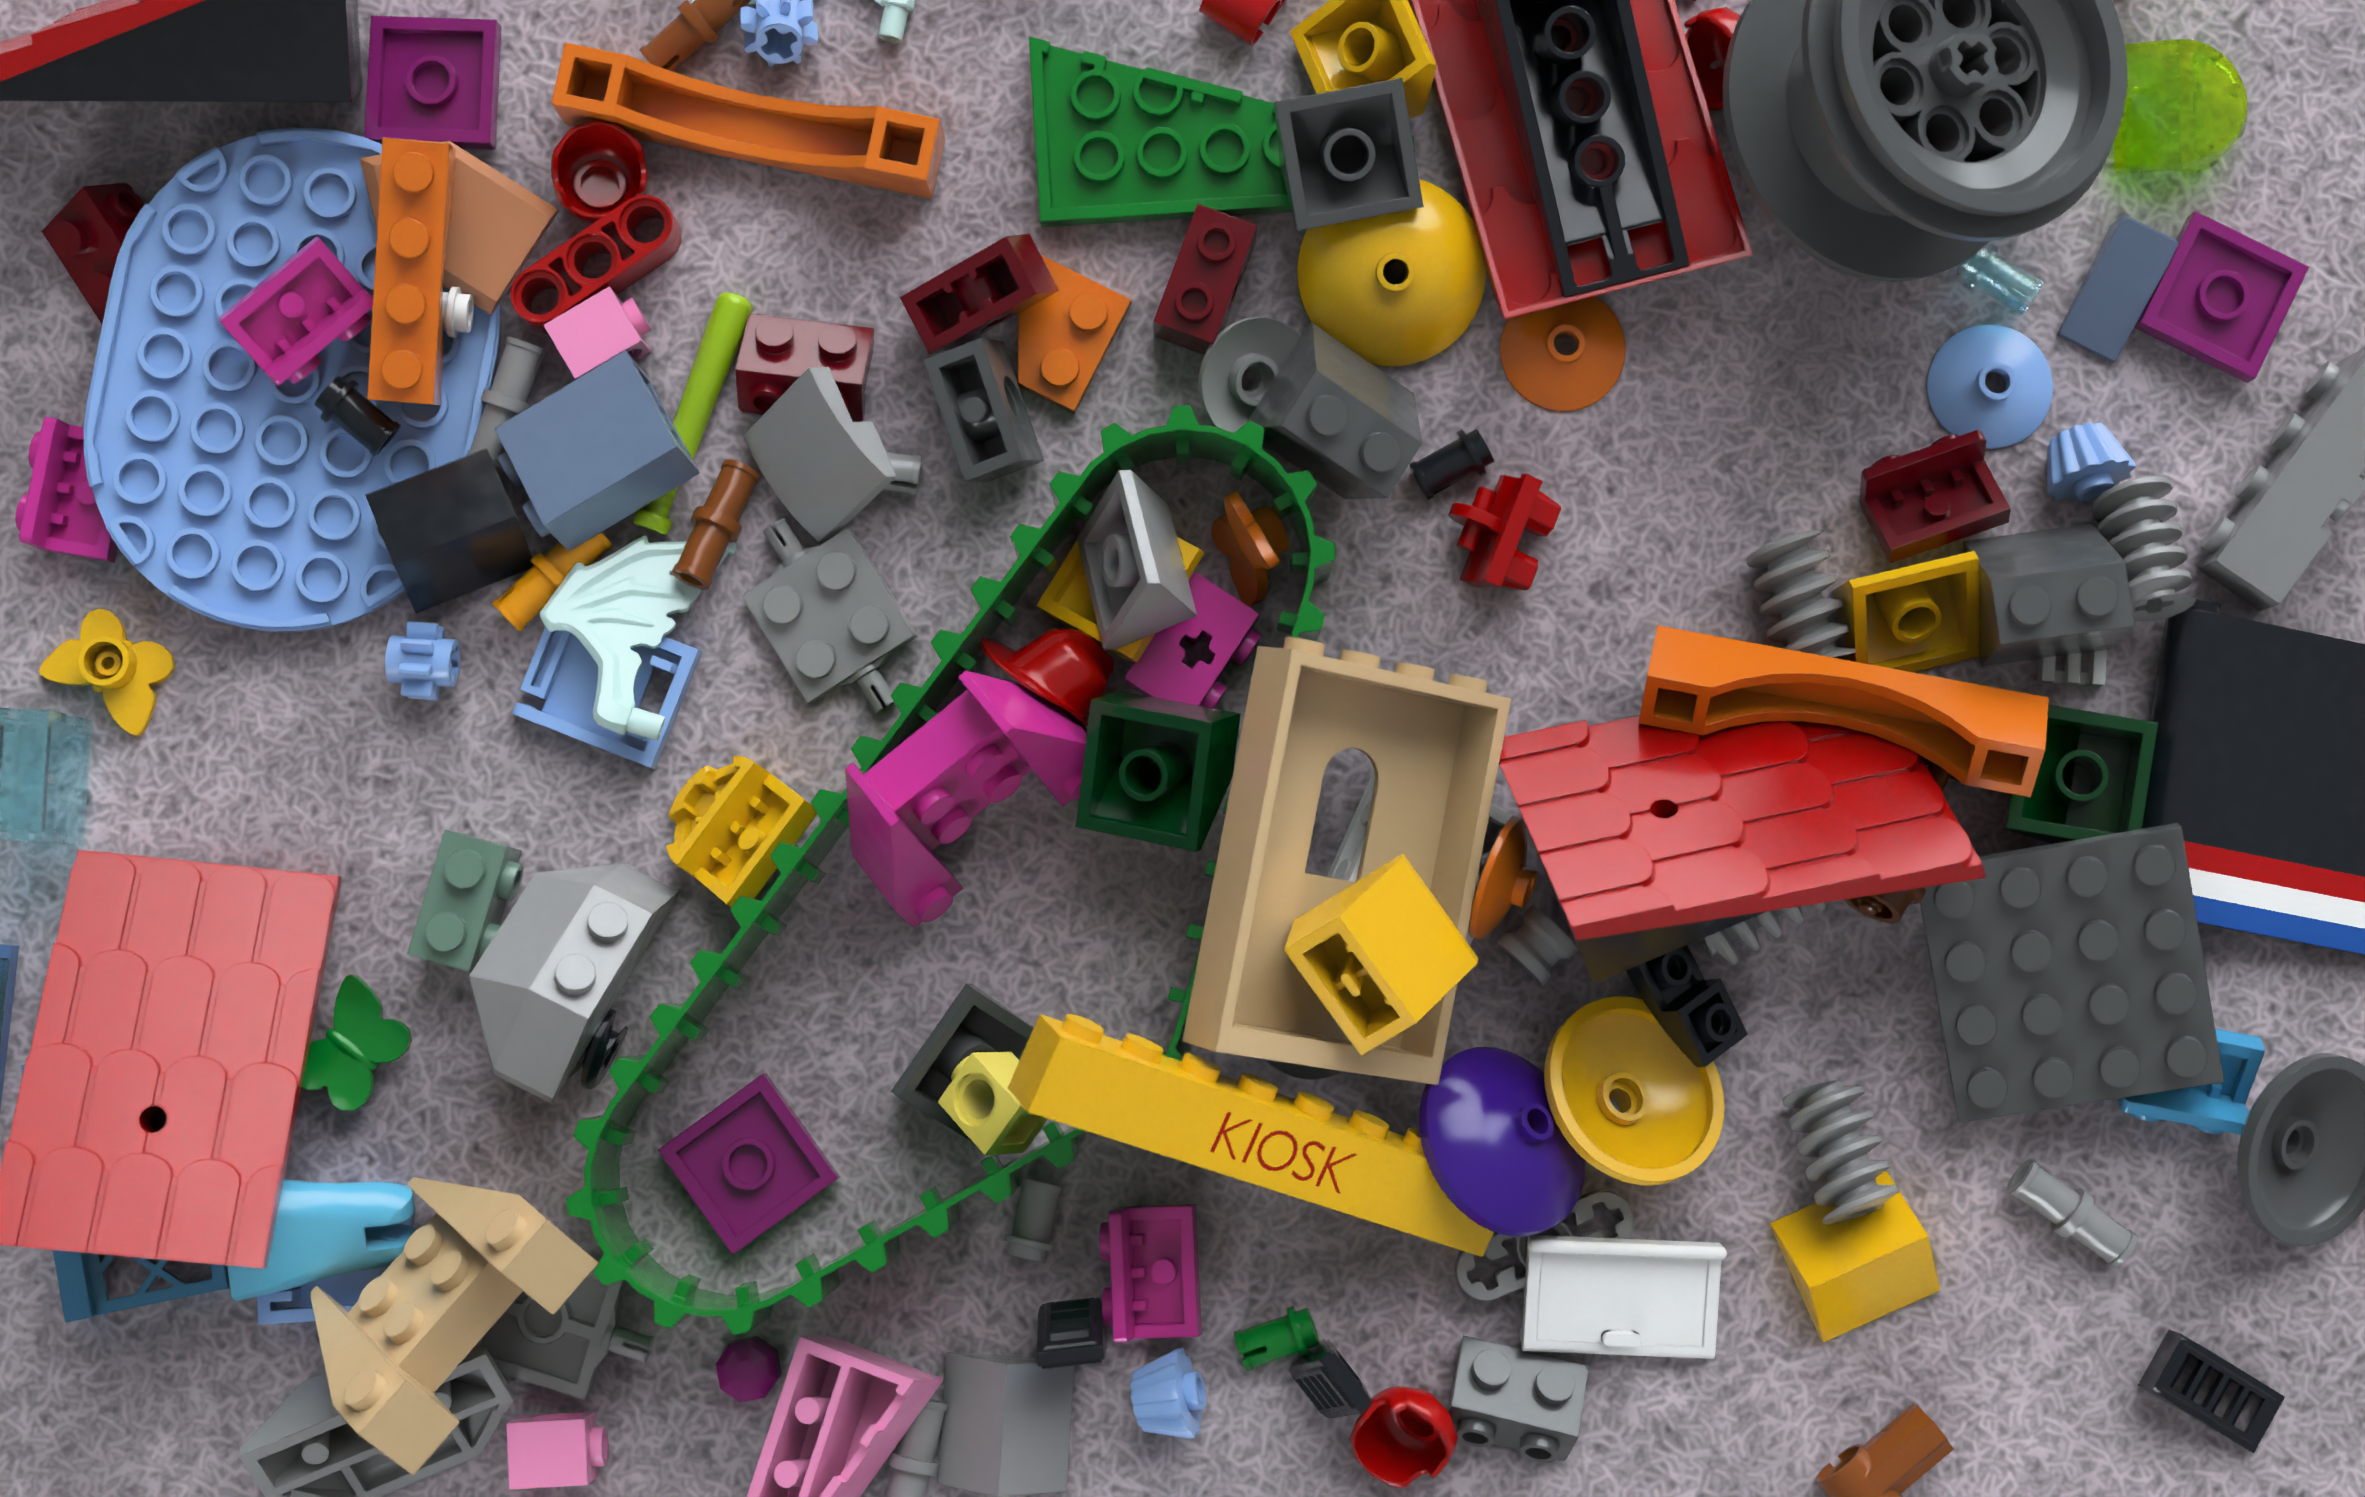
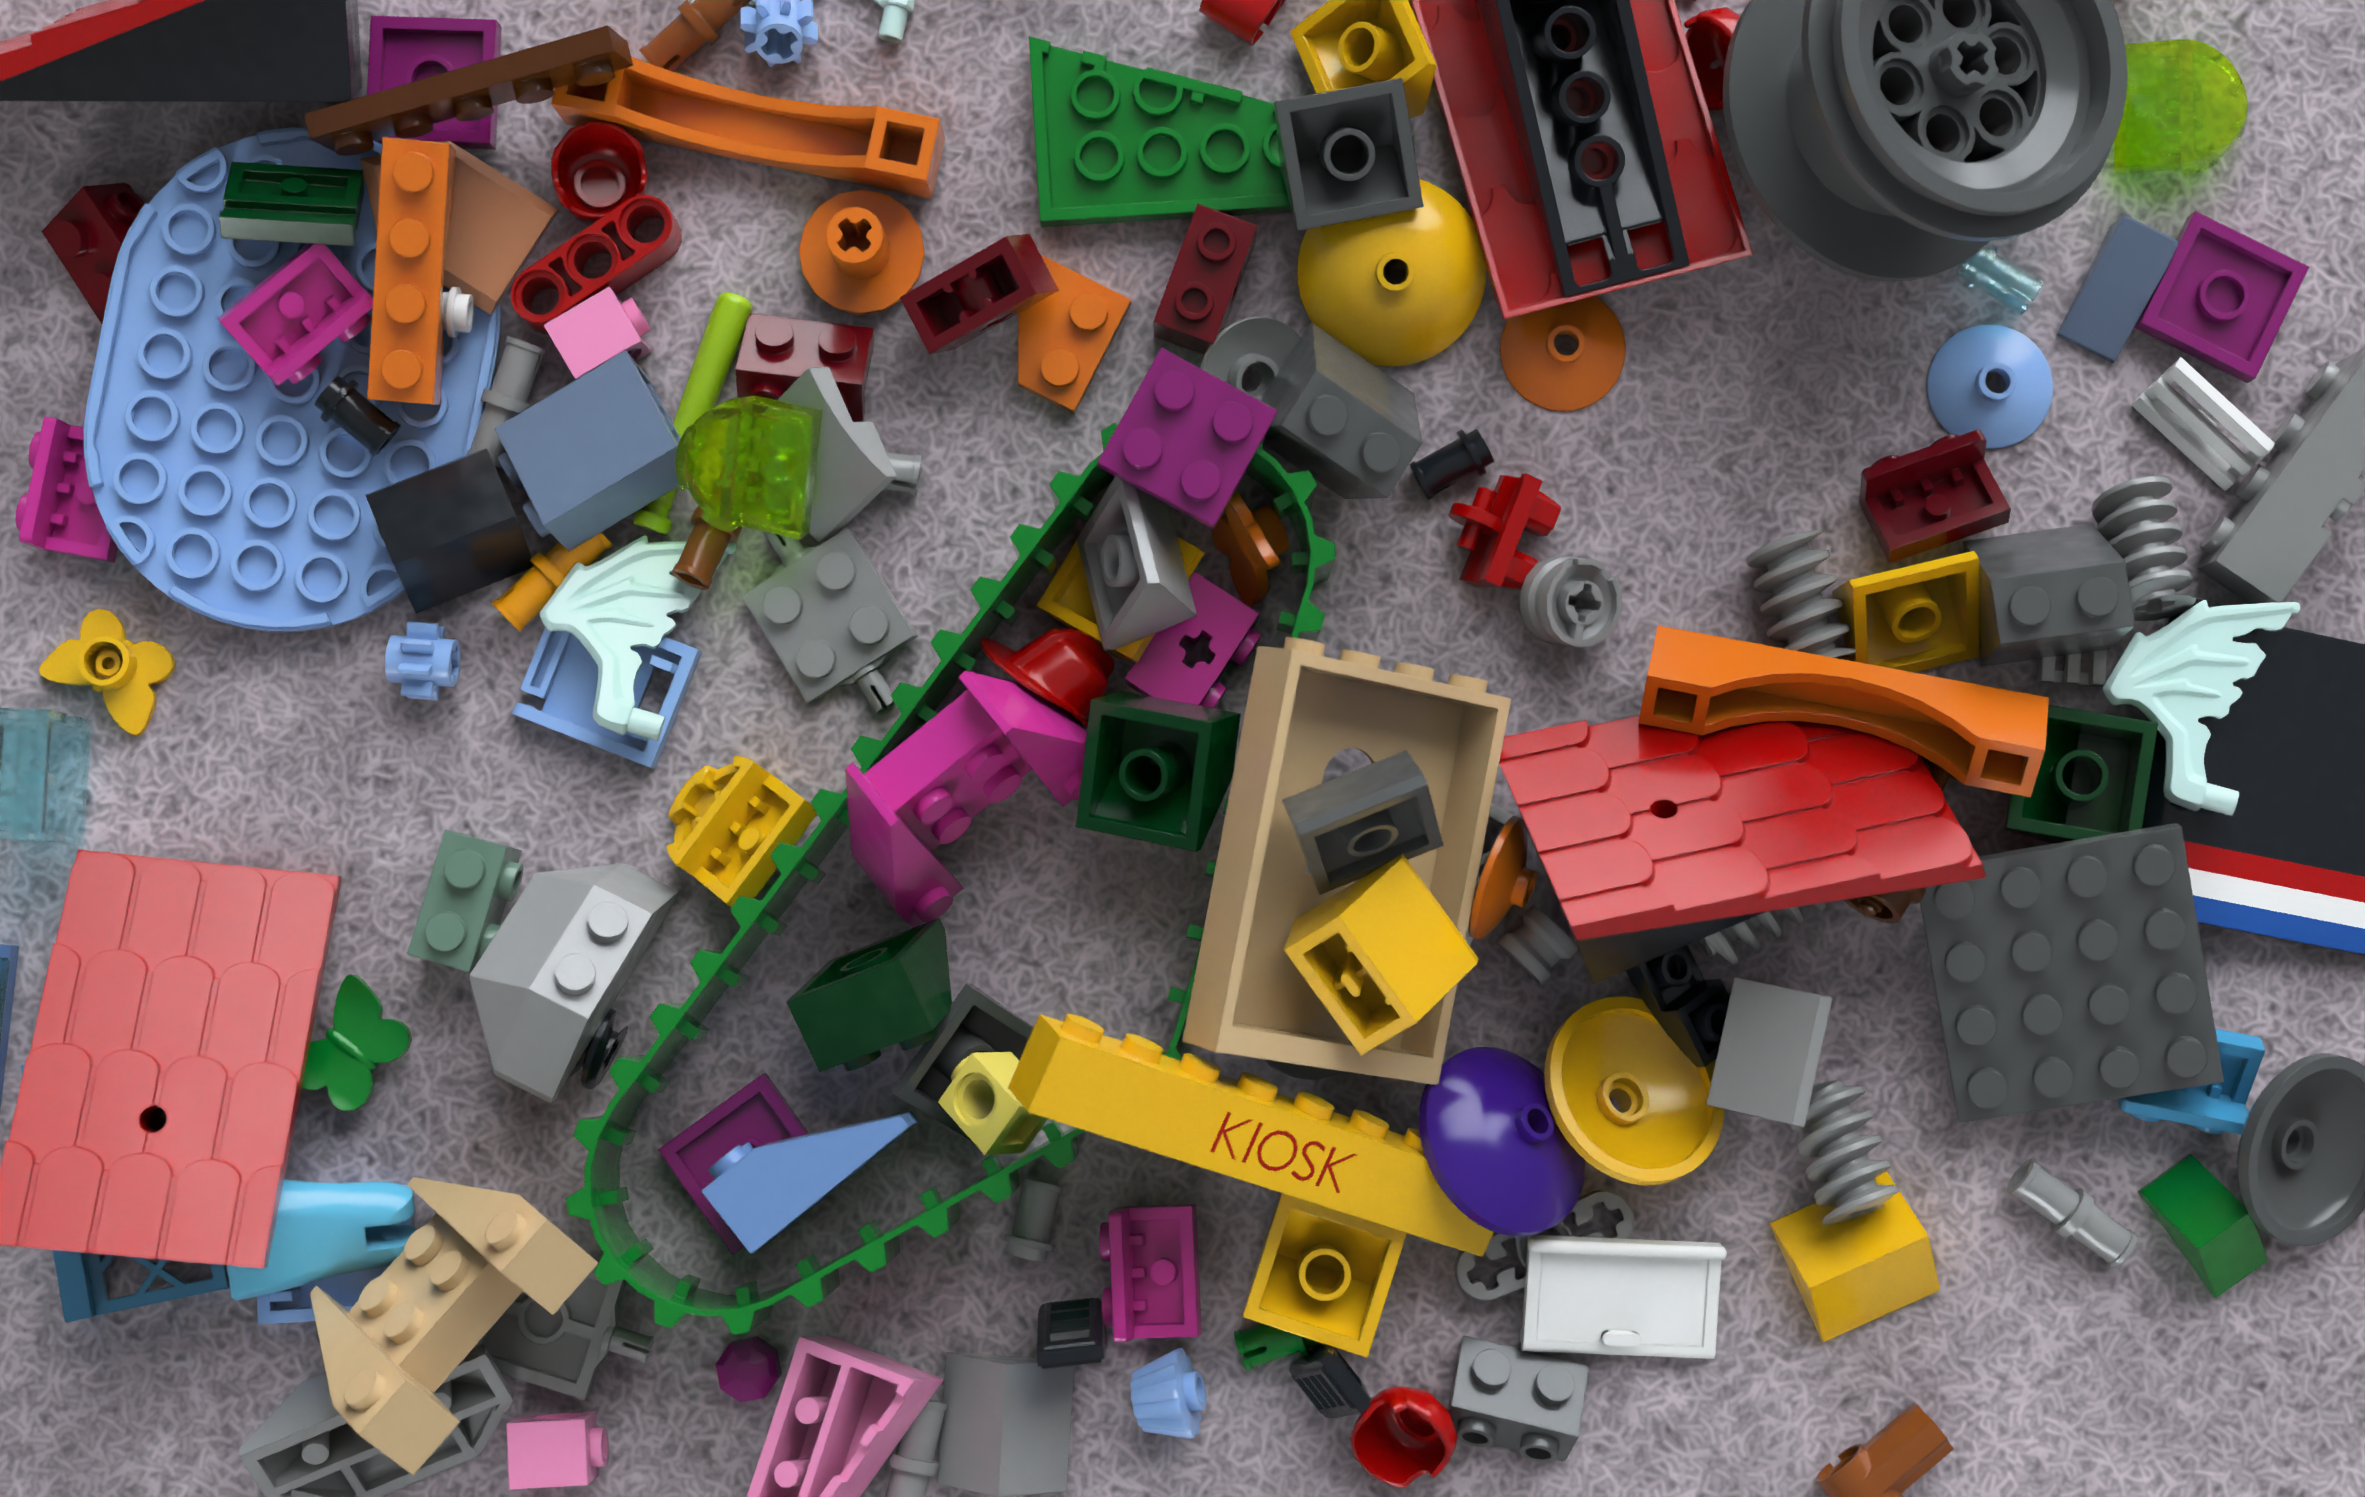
(292, 204): none -> dark green plate
(470, 91): none -> reddish brown plate
(752, 465): none -> clear neon green slope
(777, 1183): none -> medium blue slope
(861, 252): none -> orange piece
(876, 998): none -> dark green slope
(983, 410): dark grey brick -> none
(1187, 438): none -> magenta plate
(1323, 1275): none -> yellow slope
(1364, 821): none -> dark grey slope
(1547, 607): none -> light grey wheel
(1769, 1051): none -> light grey slope
(2085, 463): light blue piece -> none
(2158, 412): none -> white tile
(2169, 1364): black slope -> none
(2190, 675): none -> light aqua animal
(2206, 1224): none -> green slope

